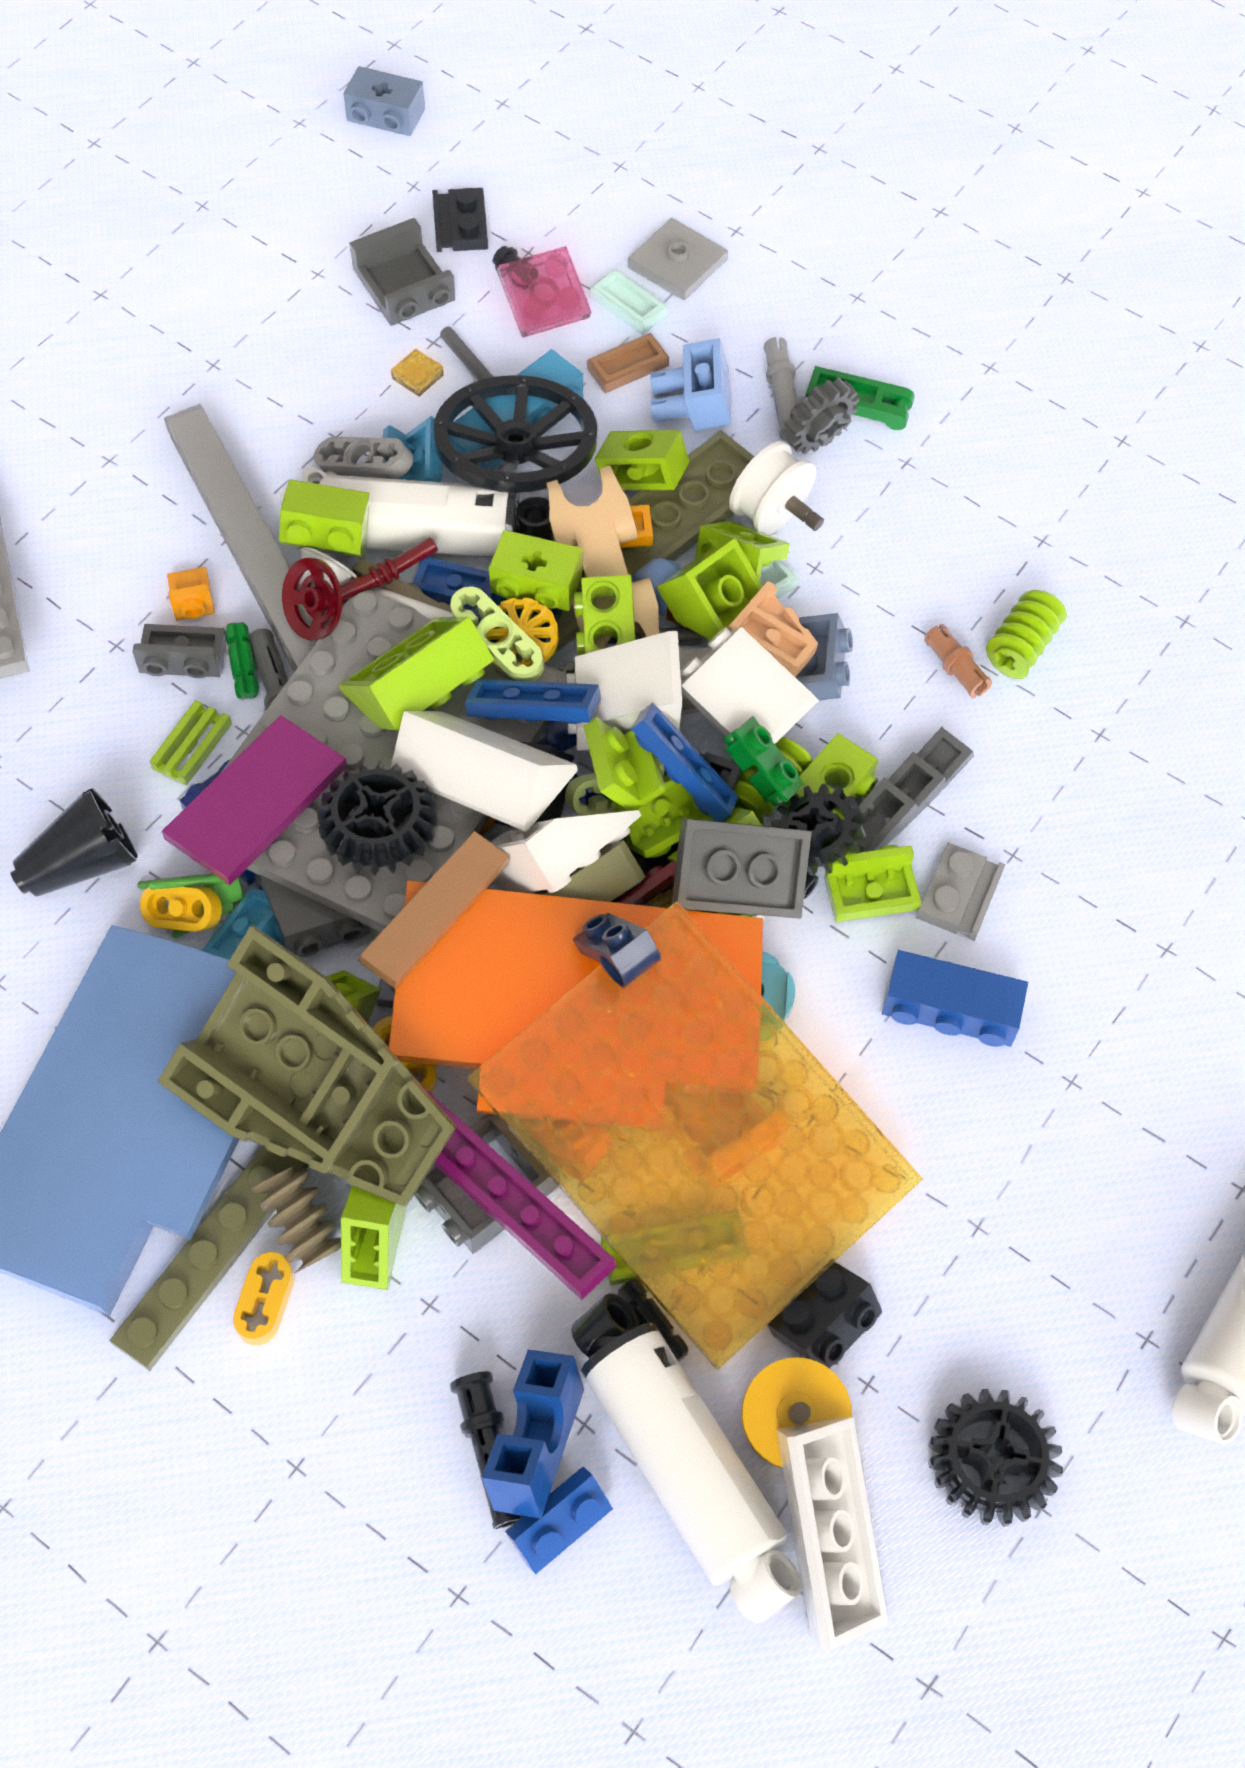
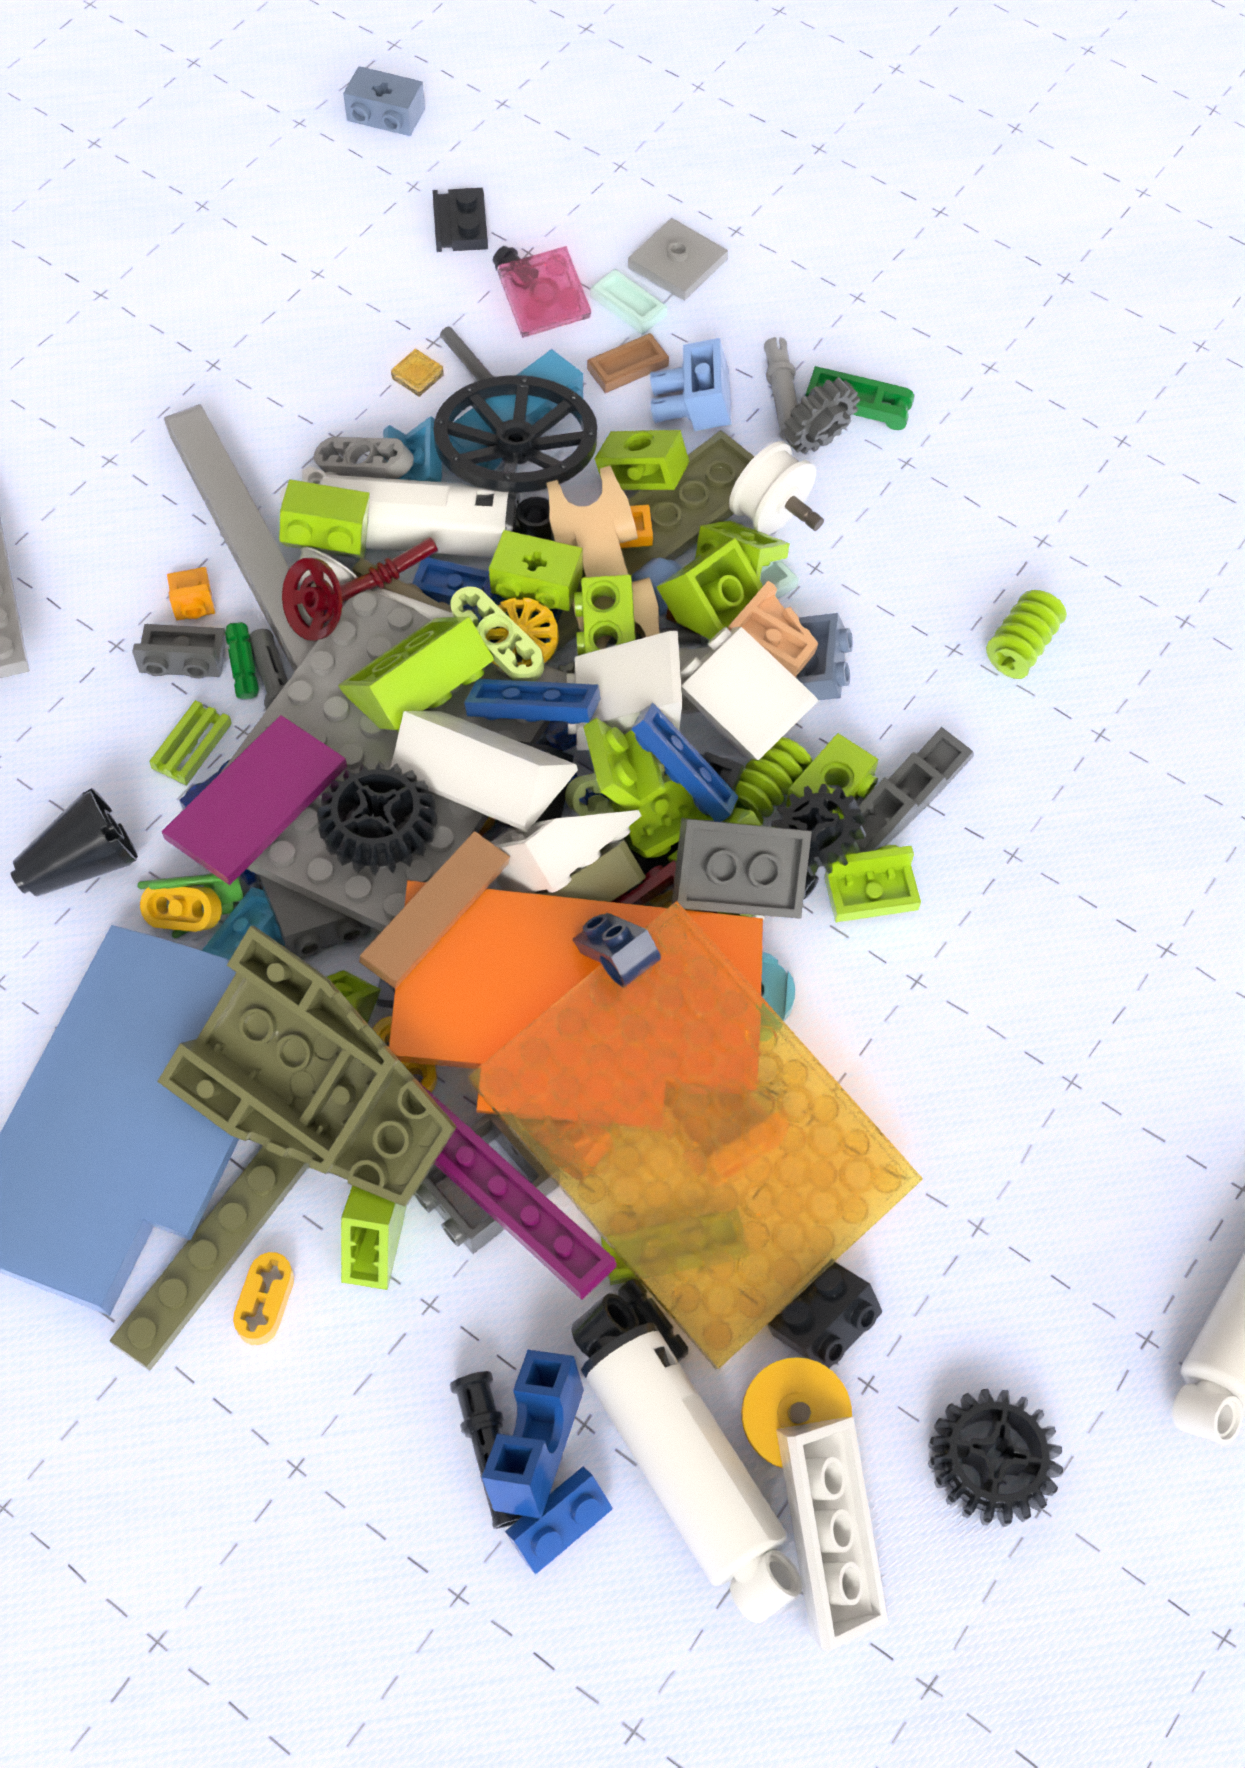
(298, 1217): dark tan piece -> none
(401, 272): dark grey panel -> none
(776, 776): green hinge -> none
(955, 999): blue brick -> none
(958, 661): nougat pin -> none
(960, 891): light grey plate -> none

